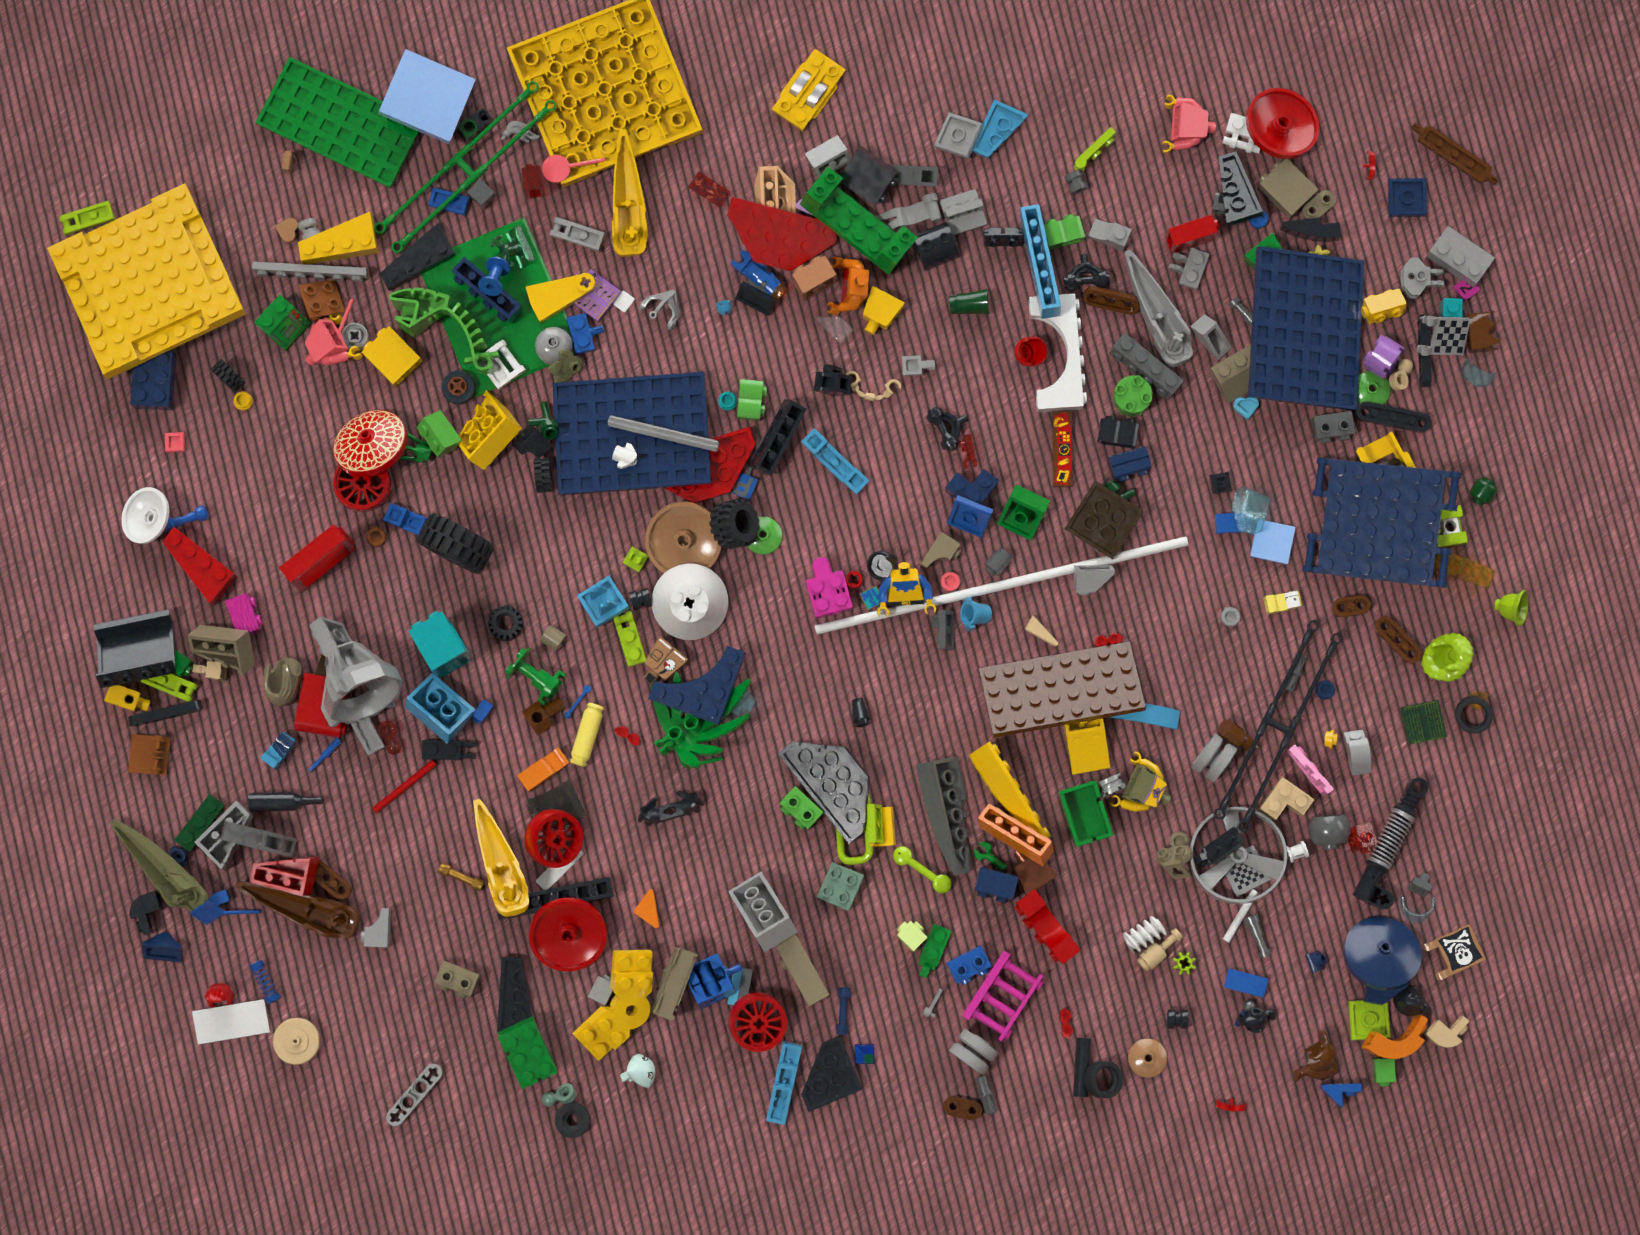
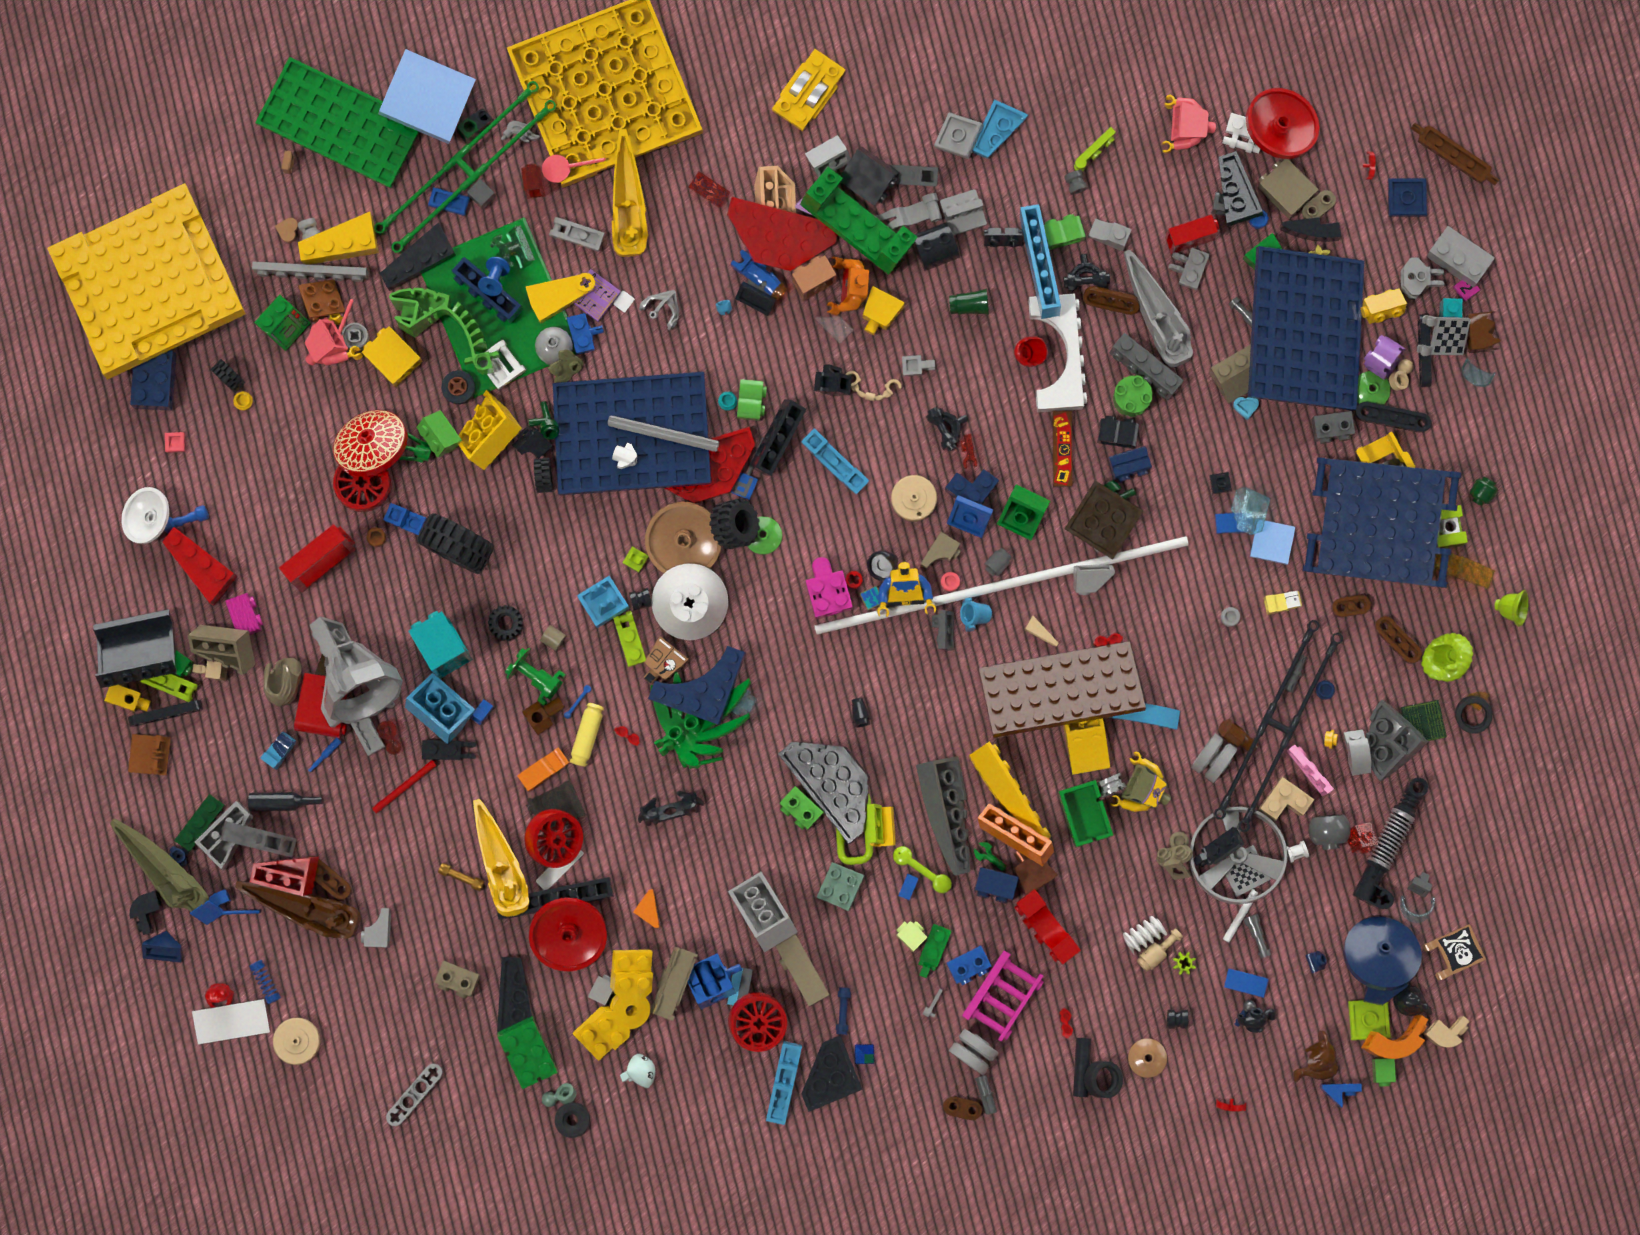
(87, 217): lime plate -> none
(908, 887): none -> blue piece
(914, 498): none -> tan wheel
(1211, 336): light grey slope -> none
(1391, 740): none -> dark grey brick

